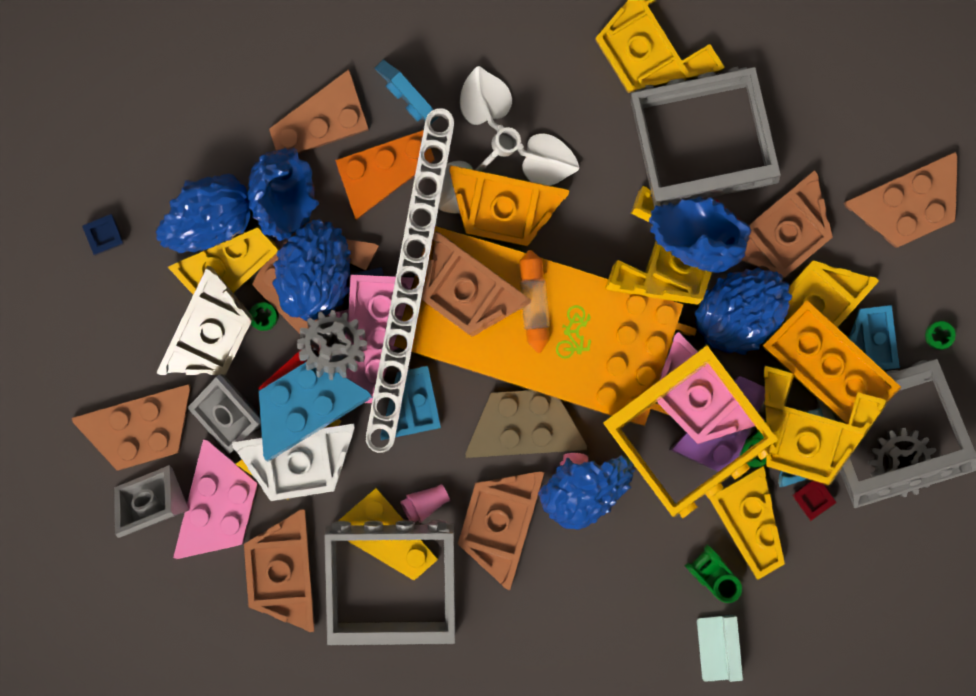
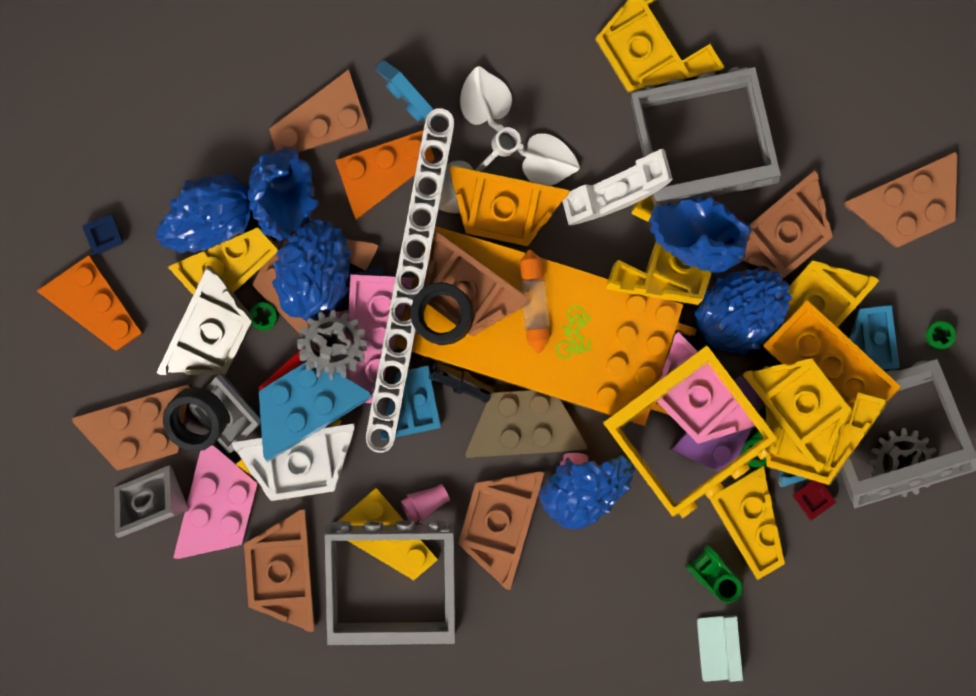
(93, 303): none -> orange wing
(210, 404): none -> black tyre
(423, 298): none -> black tyre
(461, 381): none -> black pin
(618, 191): none -> white slope
(804, 406): none -> yellow wing

